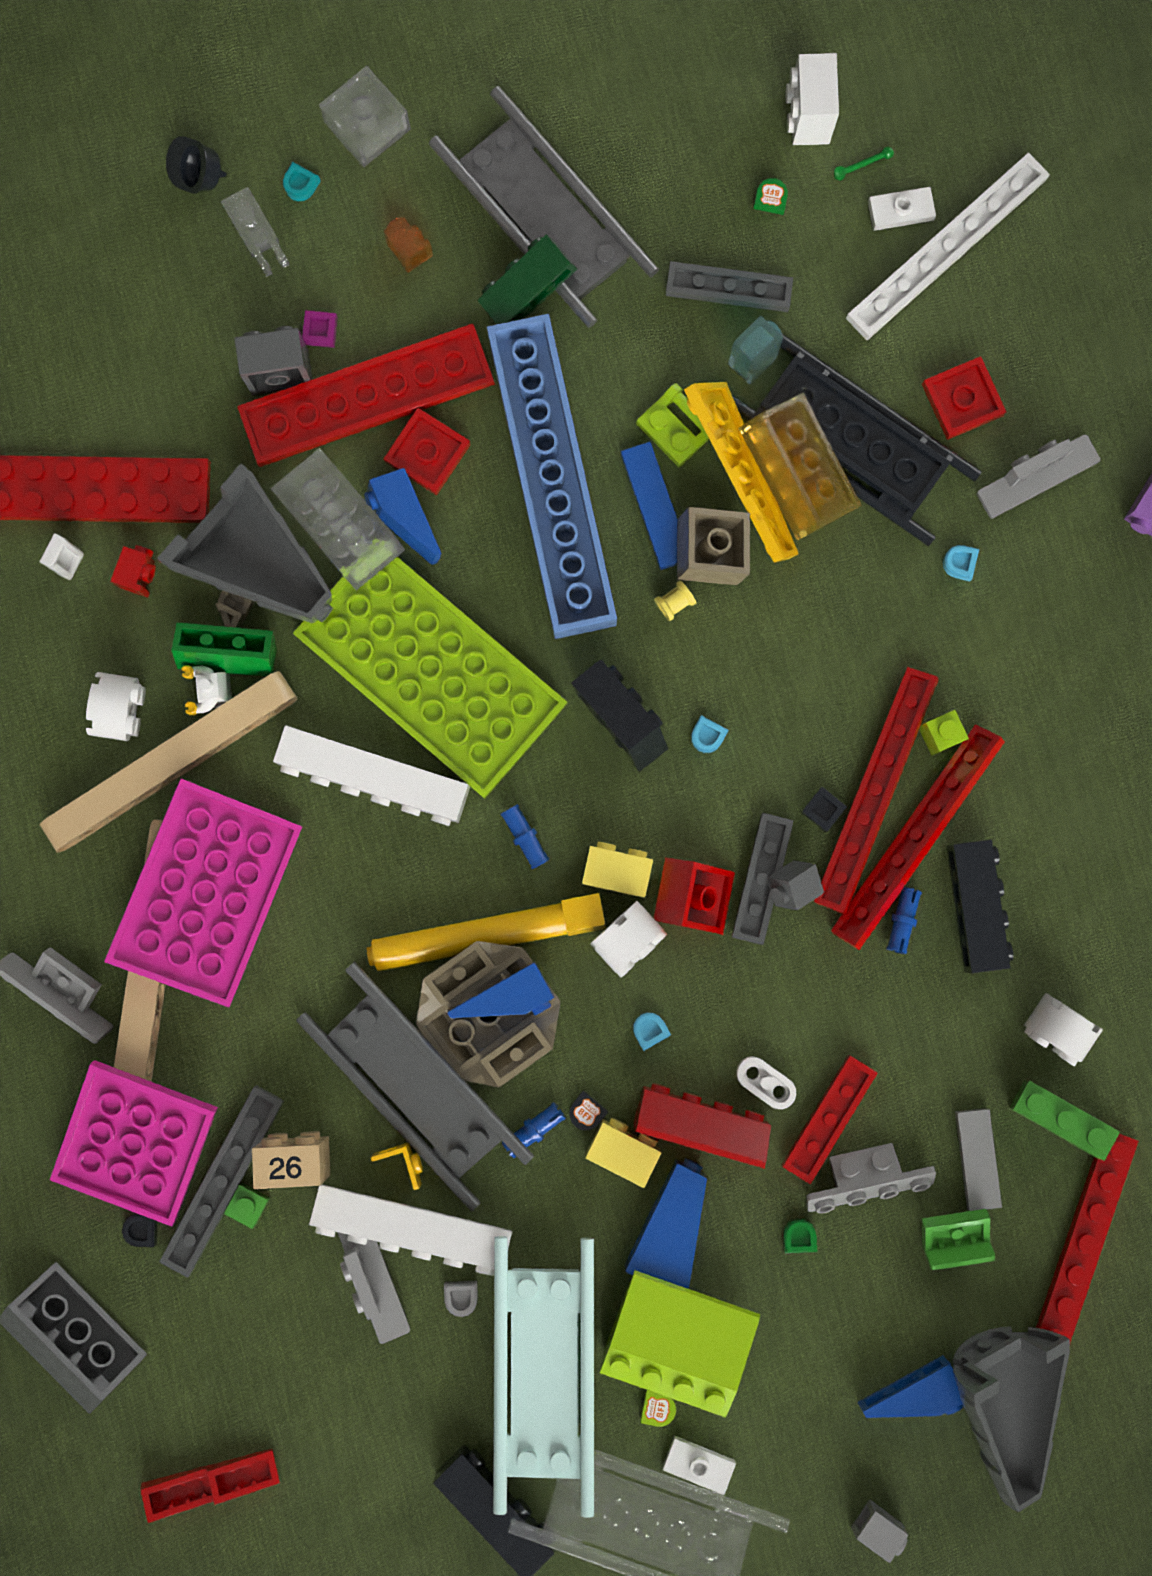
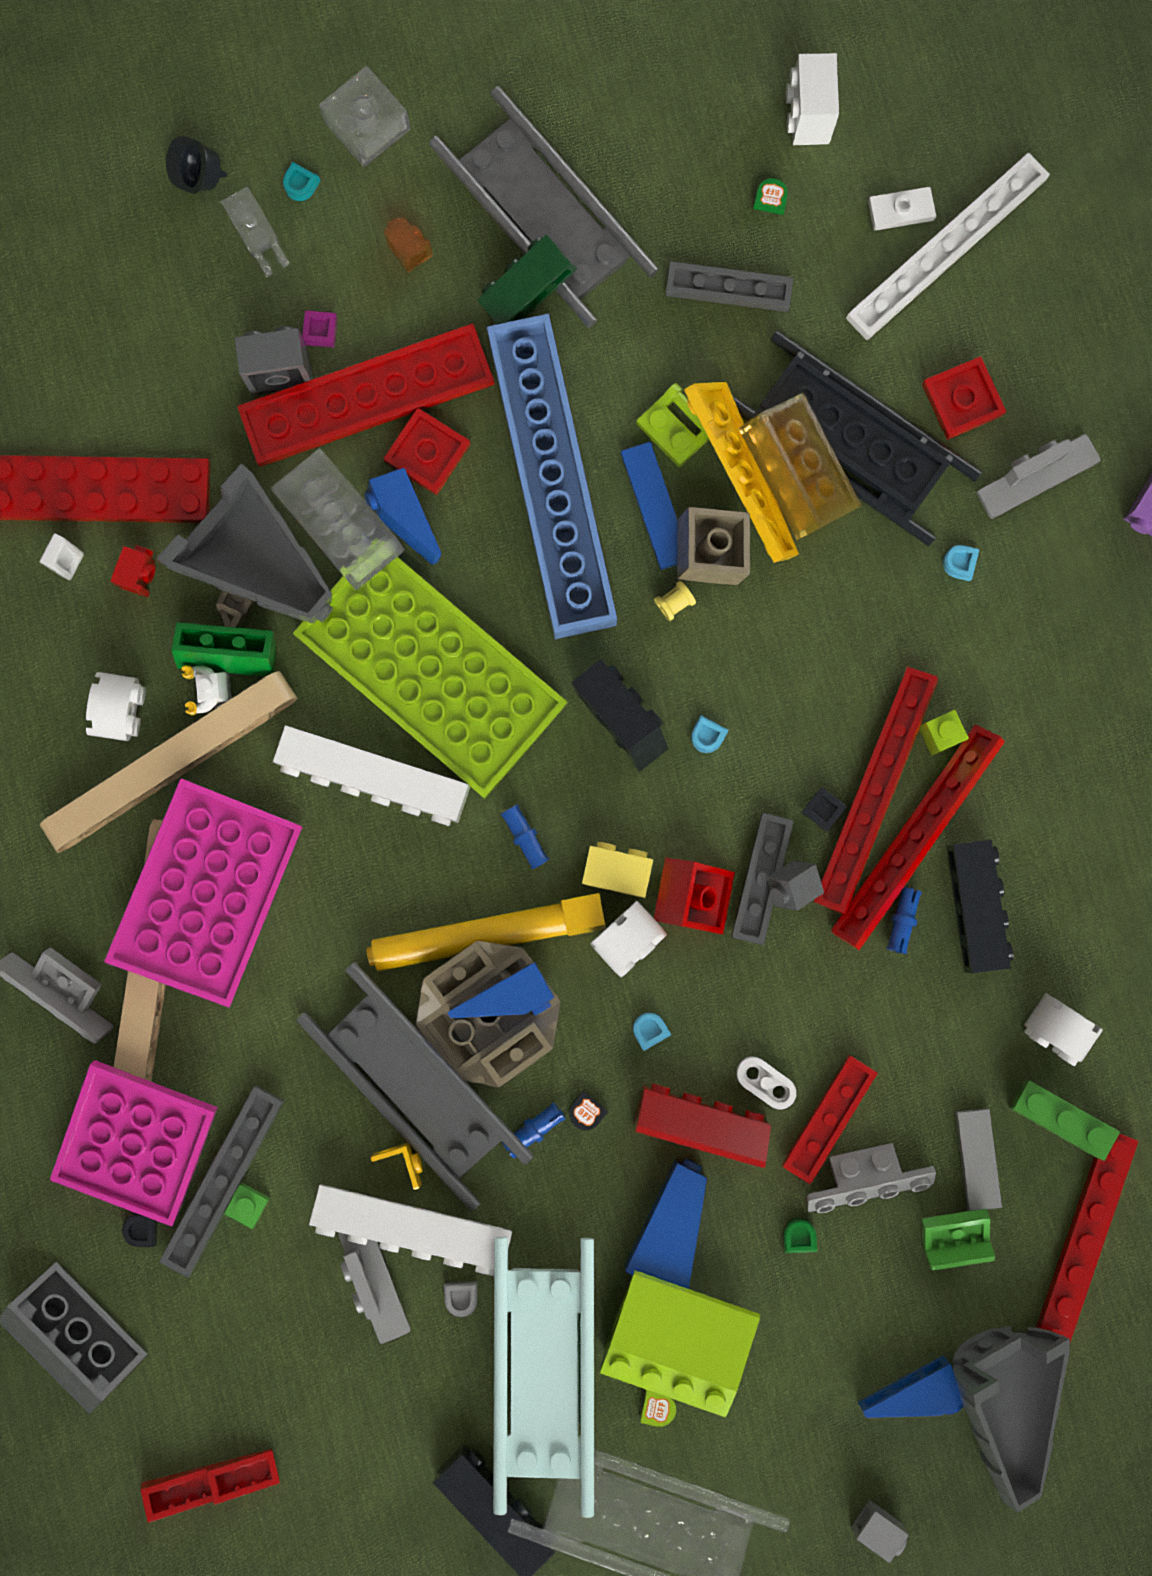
(291, 1161): tan brick -> none
(623, 1152): light yellow brick -> none
(699, 1465): white plate -> none
(755, 349): clear light blue brick -> none
(840, 172): green hinge -> none

